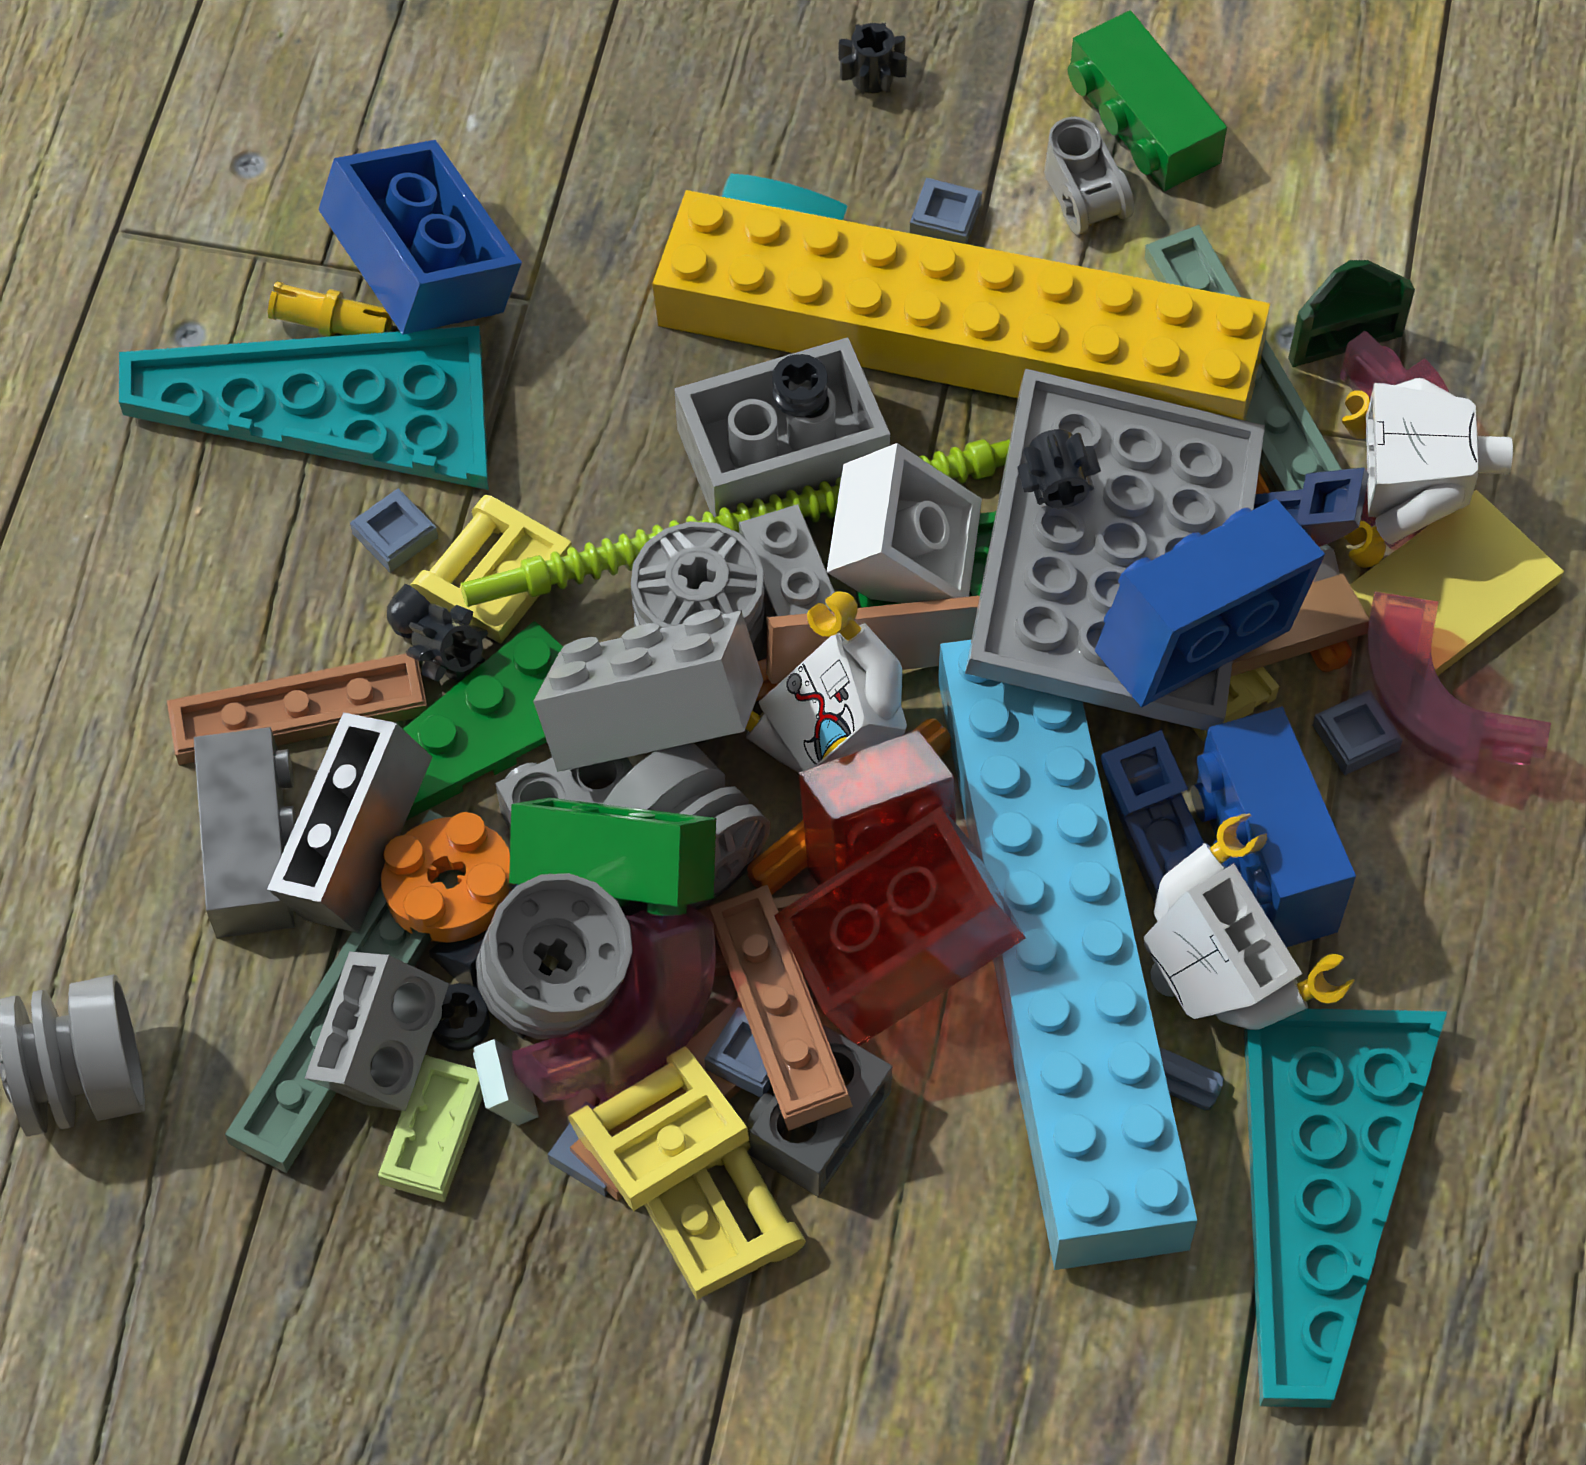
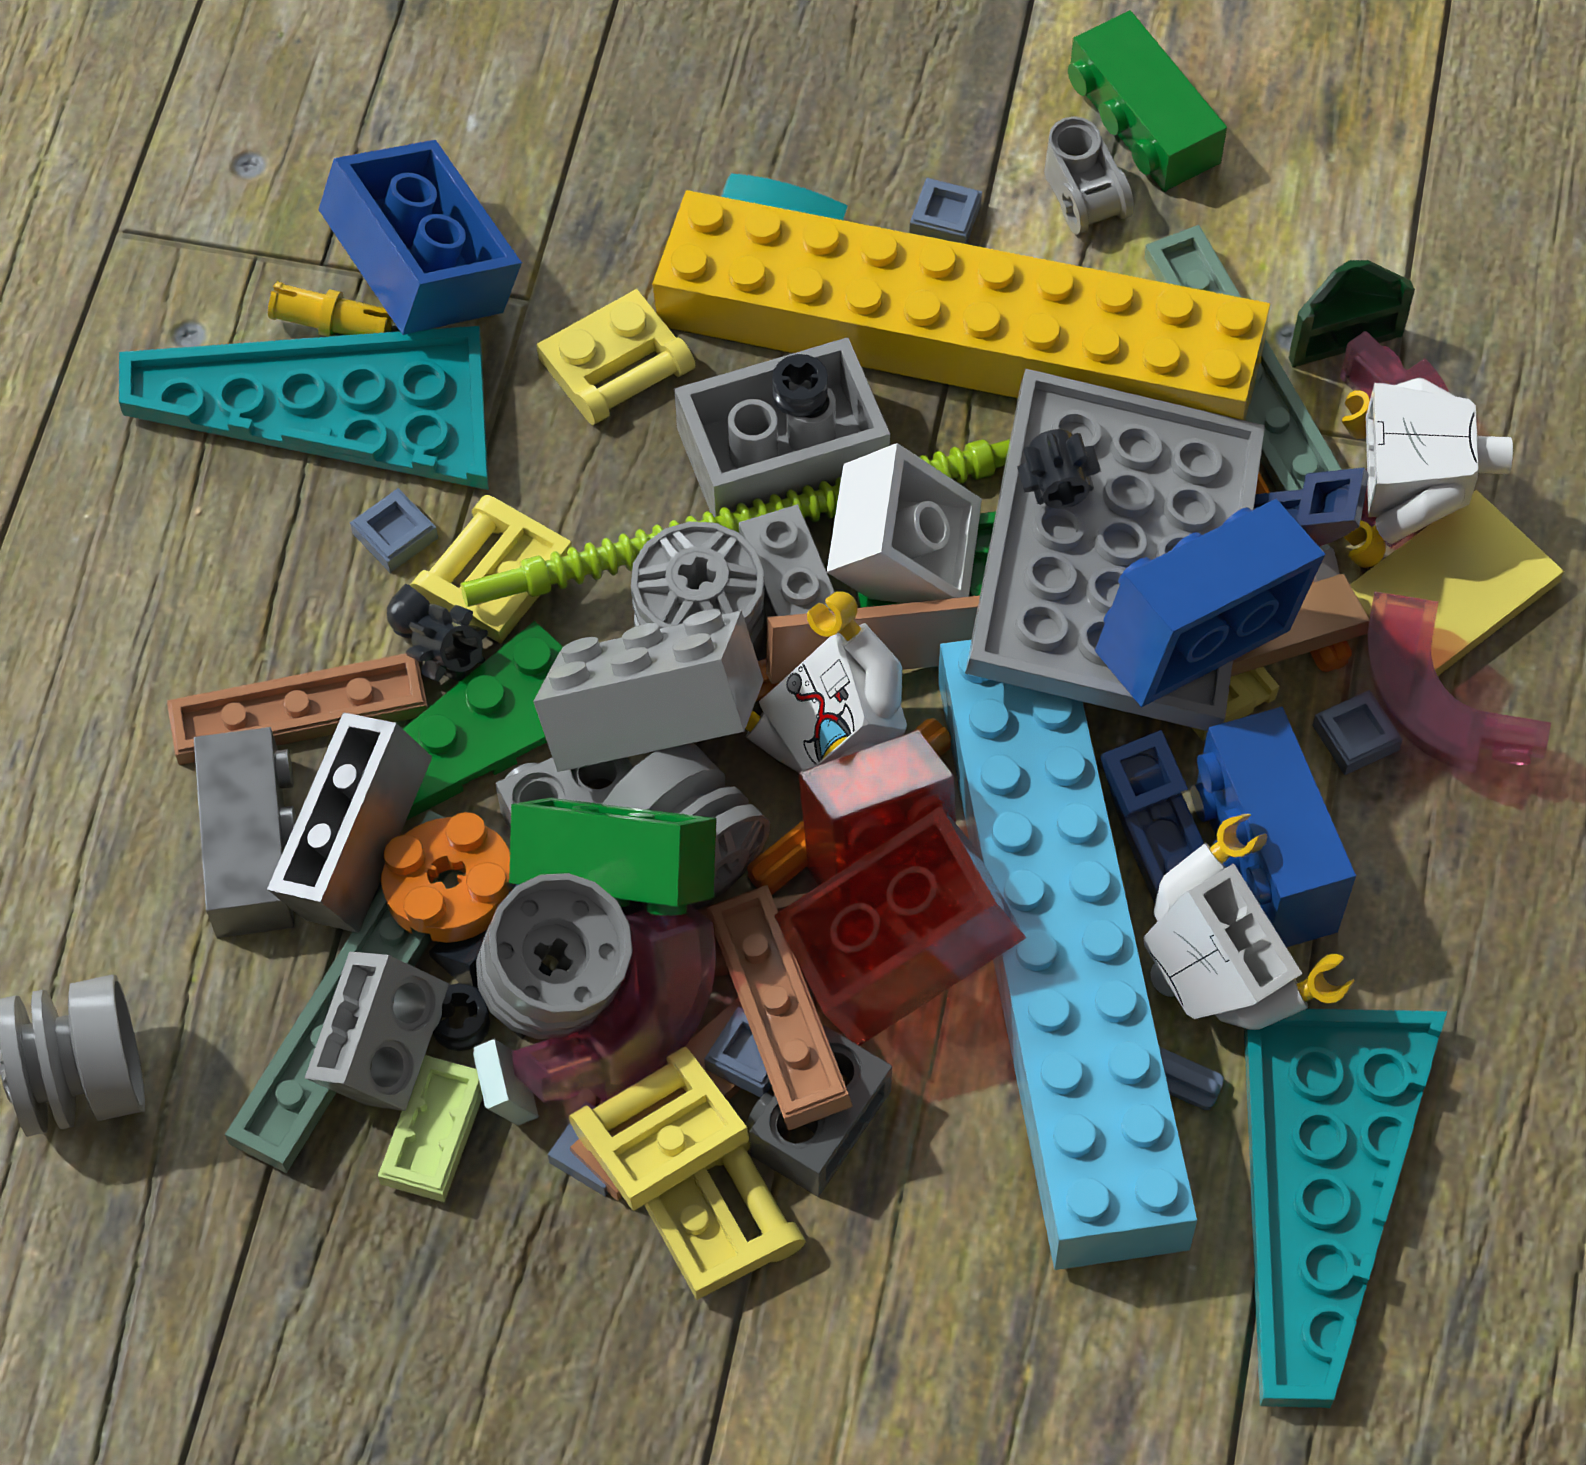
(605, 345): none -> light yellow plate
(872, 58): black gear -> none

